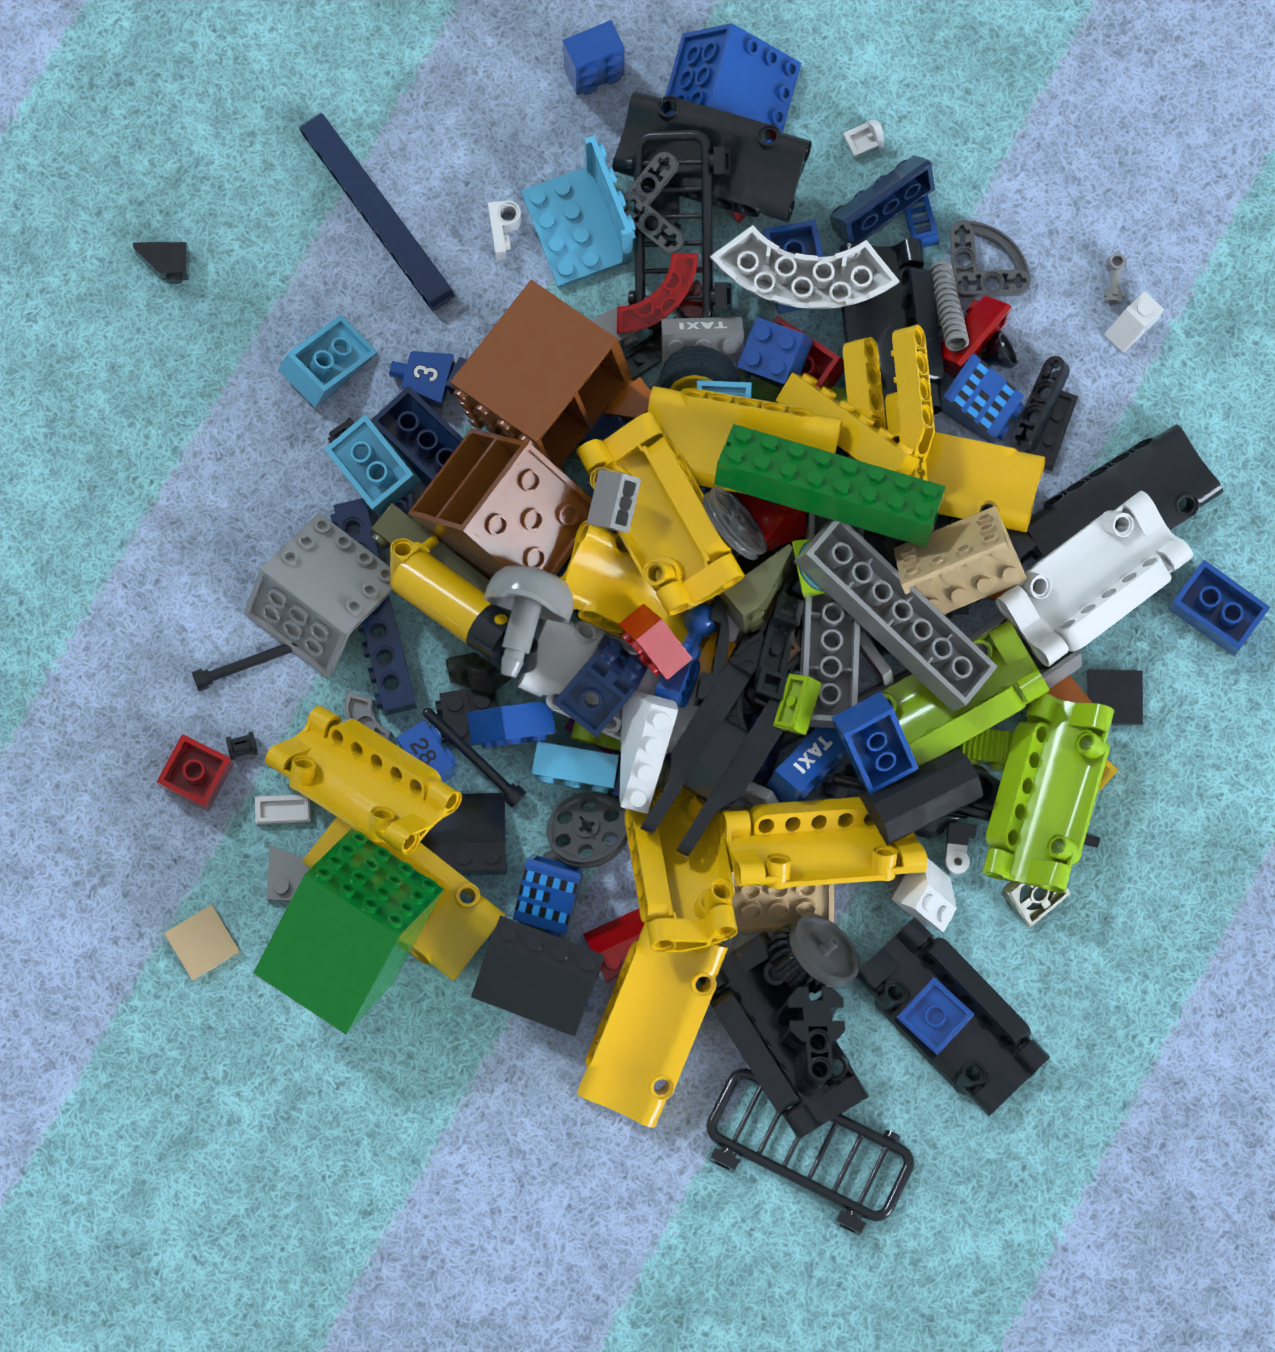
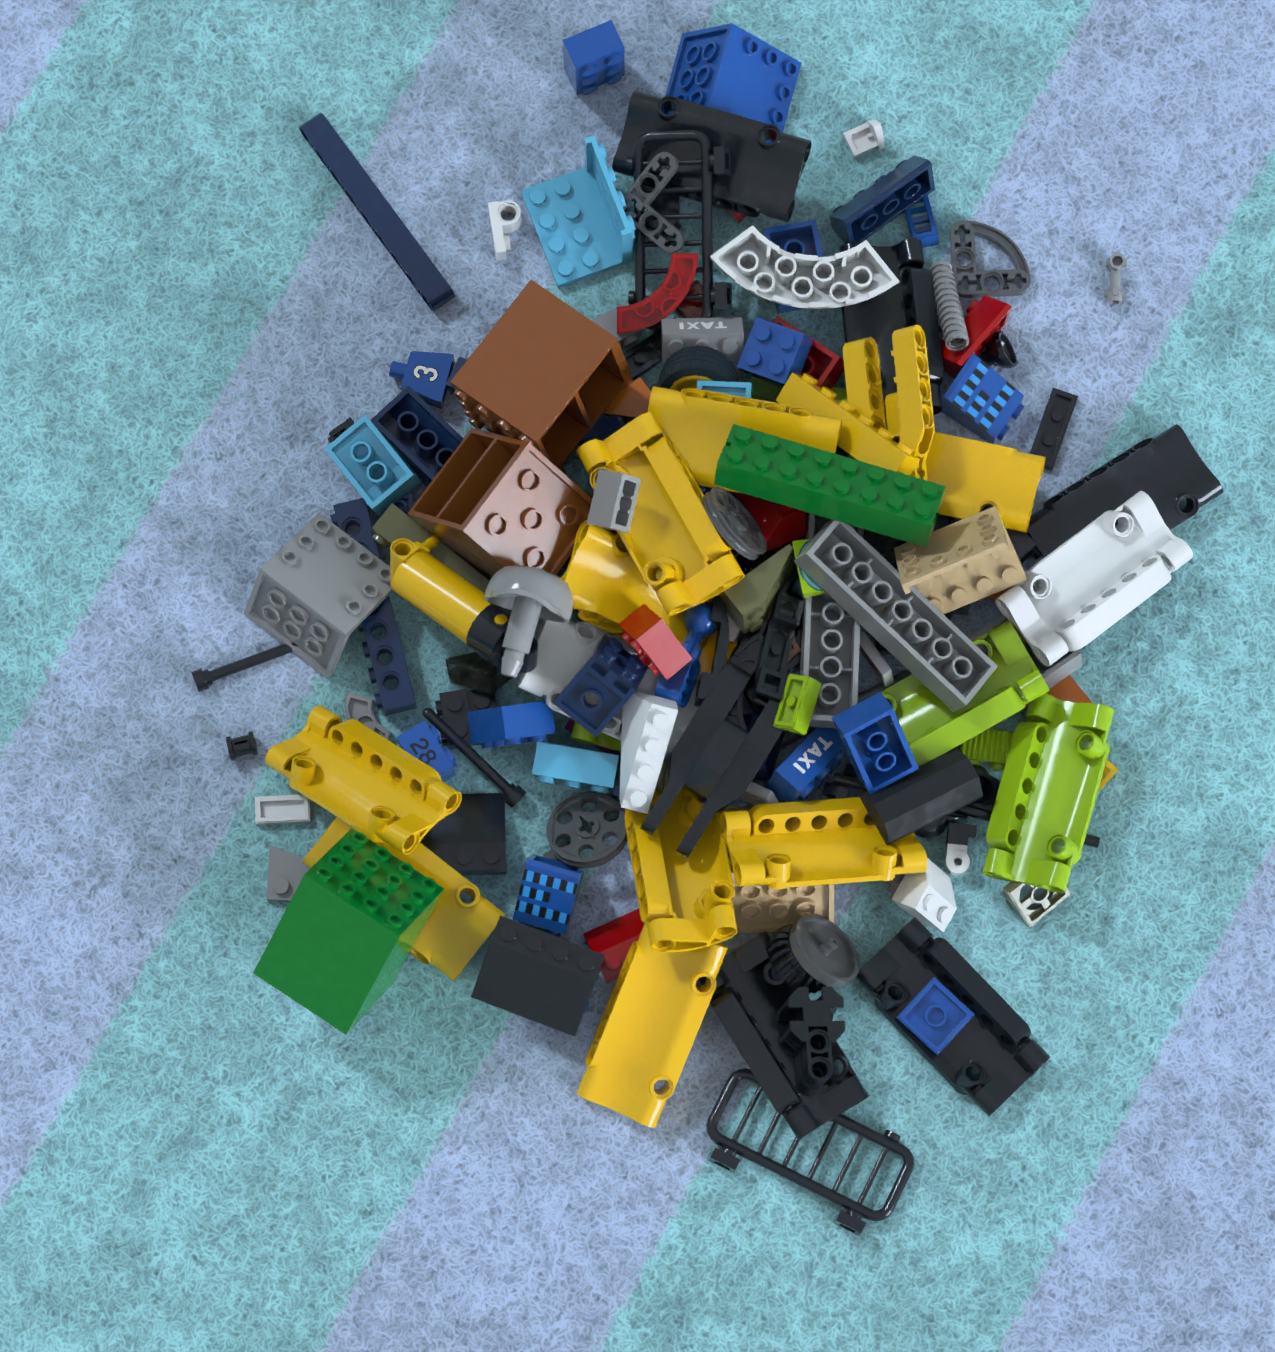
(165, 259): black slope -> none
(195, 772): red brick -> none
(202, 942): tan tile -> none
(326, 360): medium azure slope -> none
(1044, 406): black beam -> none
(1120, 691): black tile -> none
(1134, 322): white slope -> none
(1219, 607): blue brick -> none

